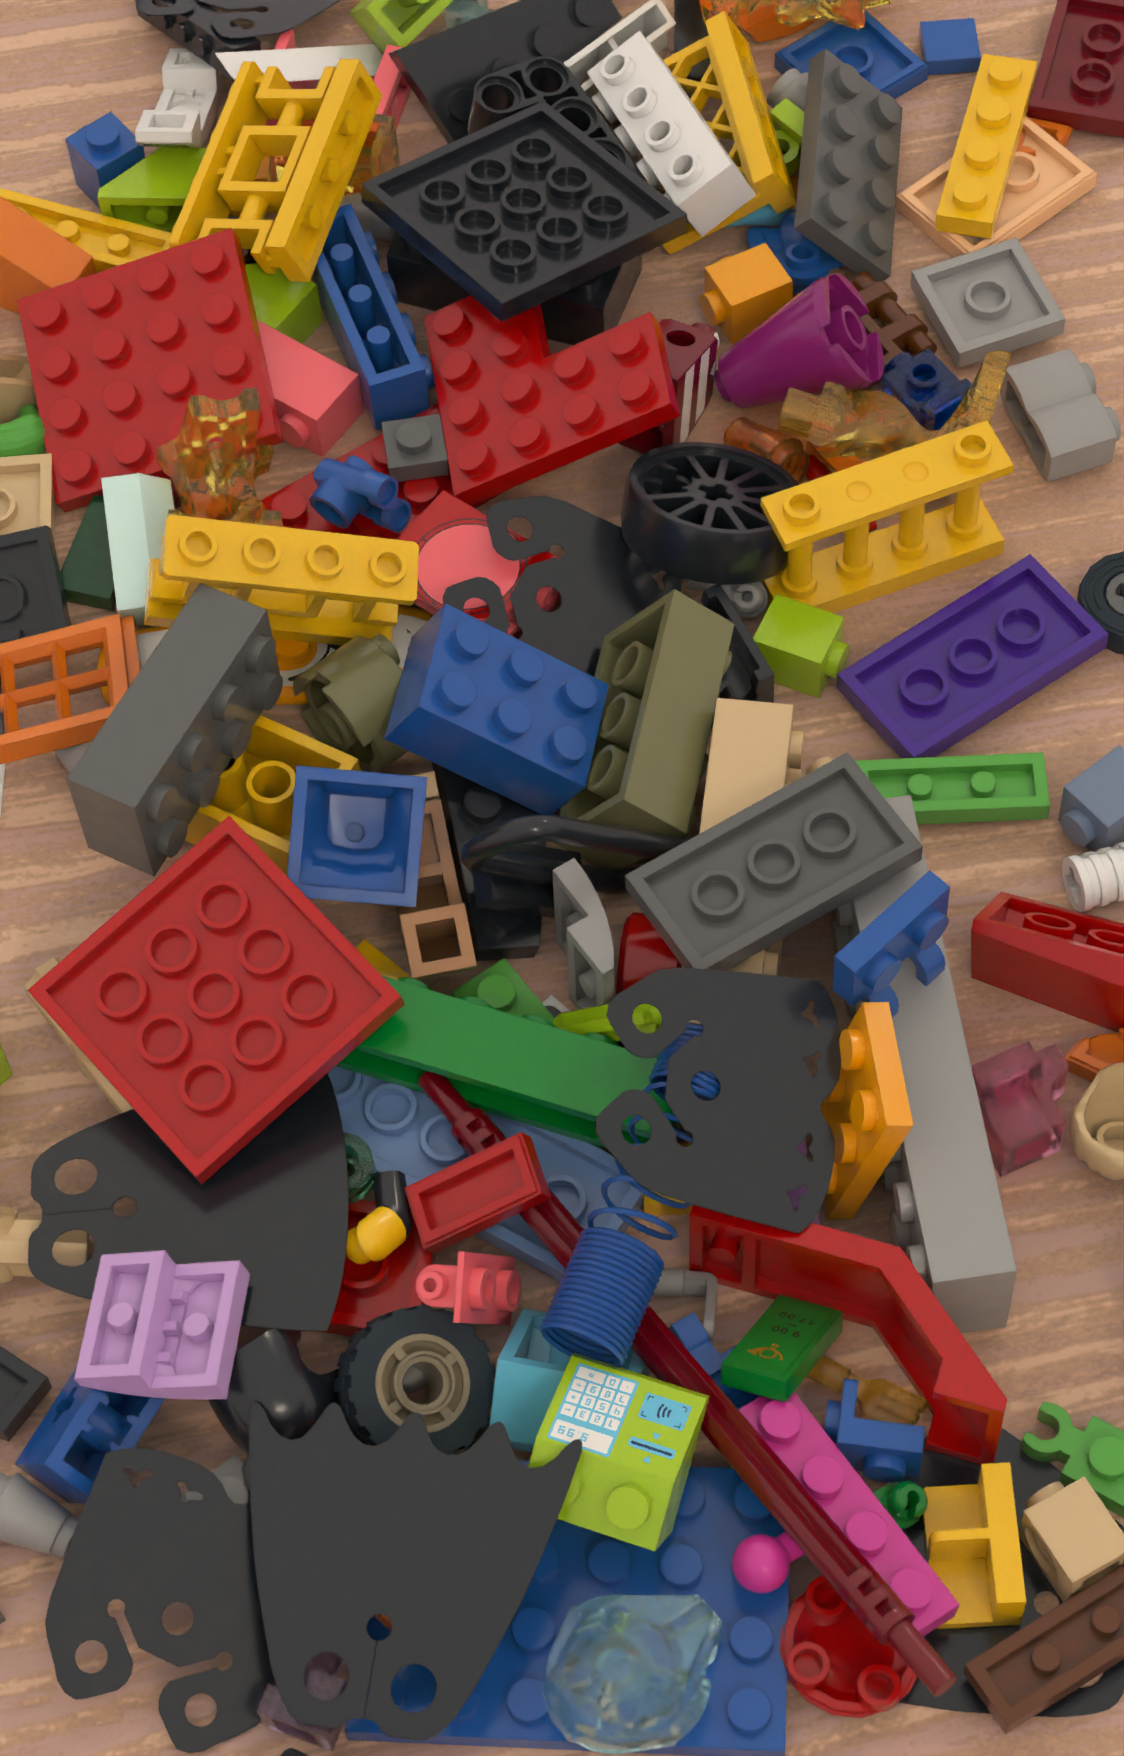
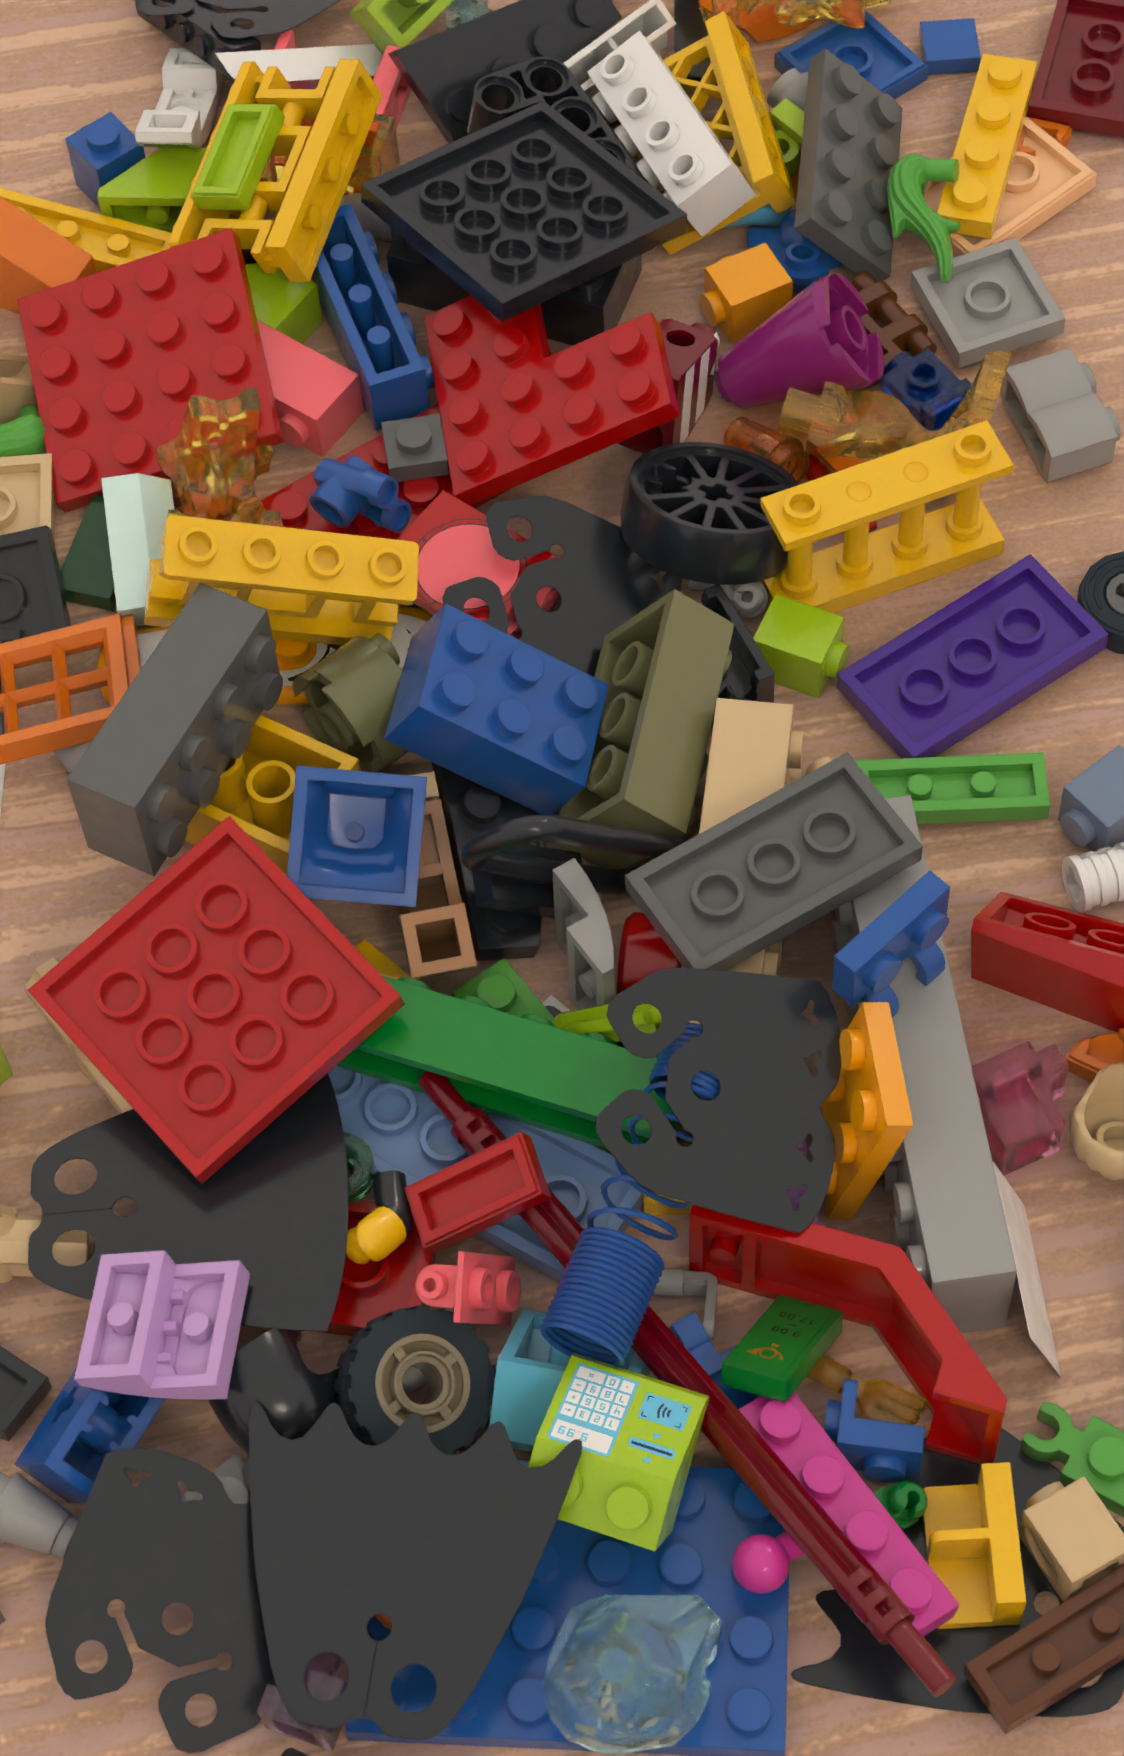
(238, 156): none -> lime tile
(837, 1658): red dish -> none
(912, 213): none -> bright green piece
(1027, 1271): none -> white sticker

